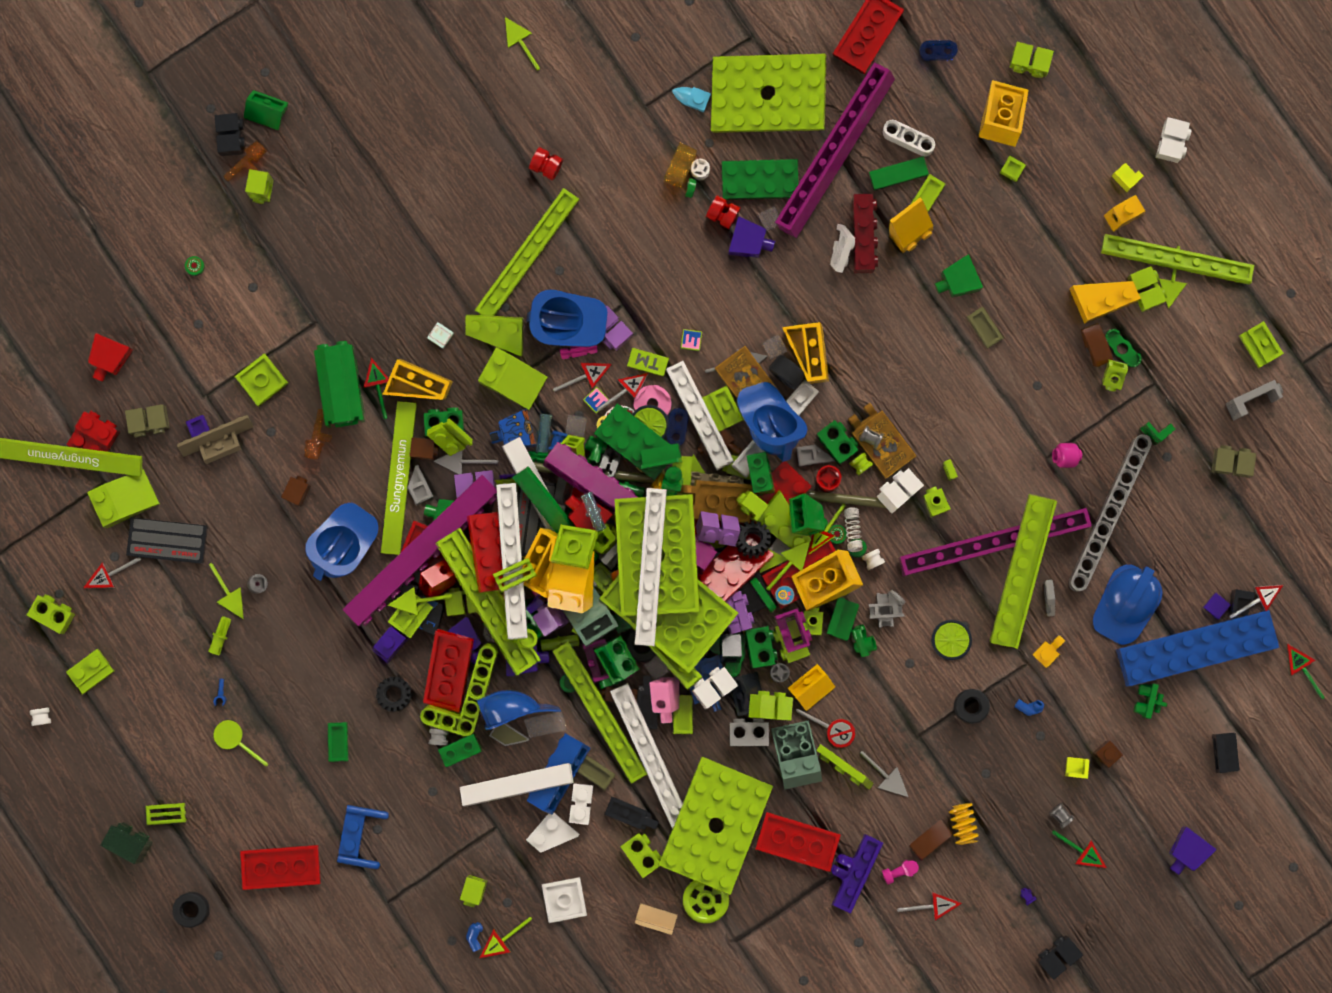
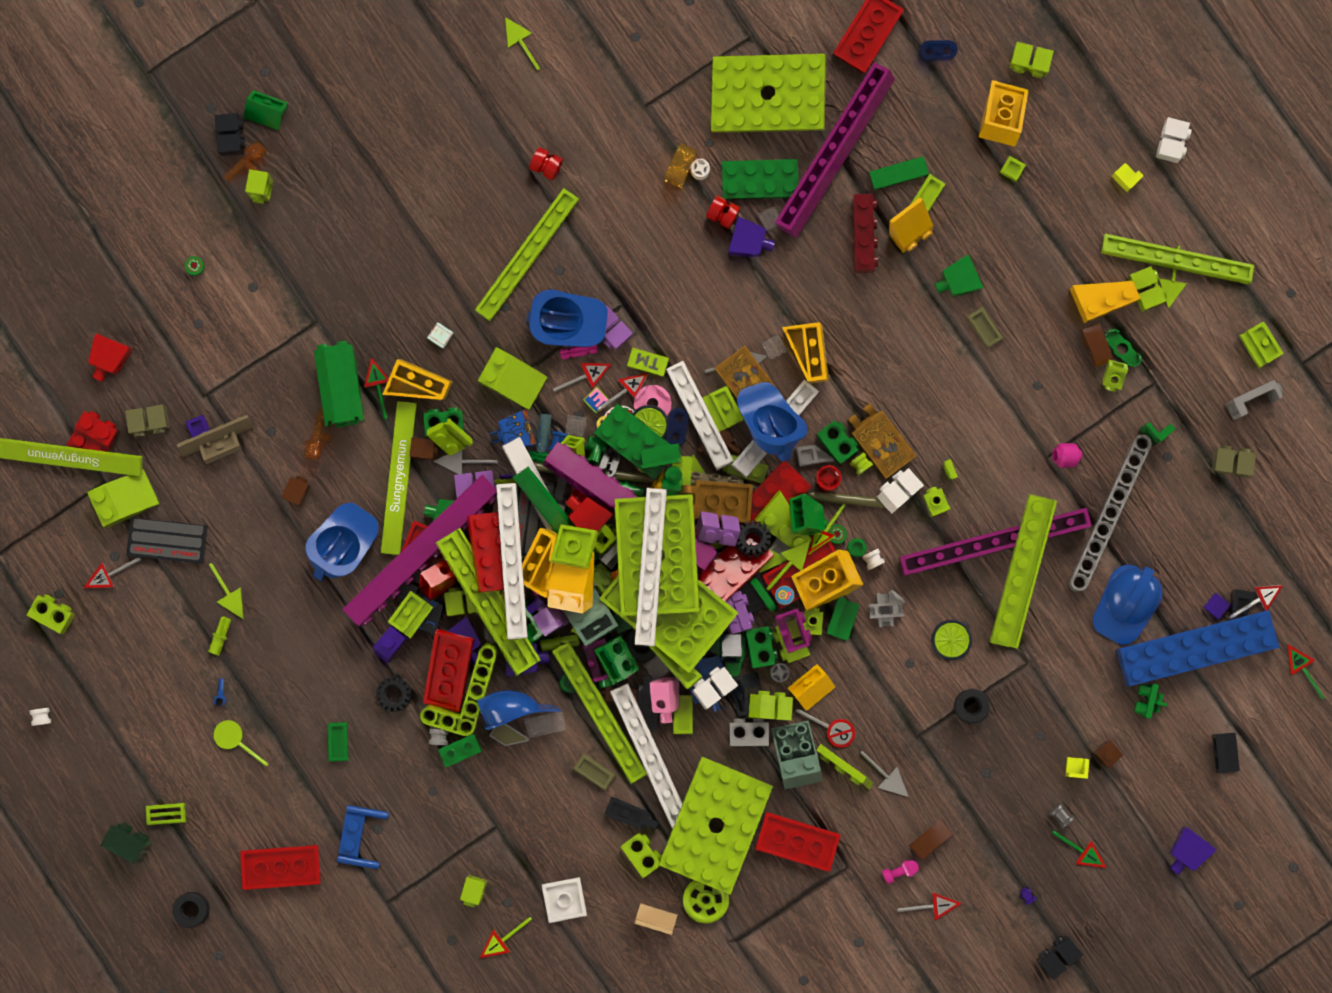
(90, 671): lime plate -> none
(257, 583): flat silver tile -> none
(261, 380): lime tile -> none
(408, 601): lime piece -> none
(418, 487): light grey tile -> none
(472, 935): blue arm -> none
(497, 331): lime wing -> none
(511, 568): lime tile -> none
(516, 784): white tile -> none
(529, 642): lime tile -> none
(551, 832): white wing -> none
(568, 751): blue brick -> none
(580, 811): white piece -> none
(593, 511): clear light blue pin -> none
(690, 188): green tile -> none
(691, 340): tile -> none
(692, 97): medium azure plate -> none
(751, 505): lime brick -> none
(760, 473): green brick -> none
(787, 372): black tyre -> none
(842, 249): white wing -> none
(851, 513): white piece -> none
(855, 872): dark purple plate -> none
(863, 644): green plate -> none
(871, 437): flat silver bush -> none
(901, 131): white beam -> none
(964, 824): yellow piece -> none
(1031, 708): blue arm -> none
(1047, 652): yellow plate -> none
(1049, 597): light grey tile -> none
(1125, 213): yellow torso -> none

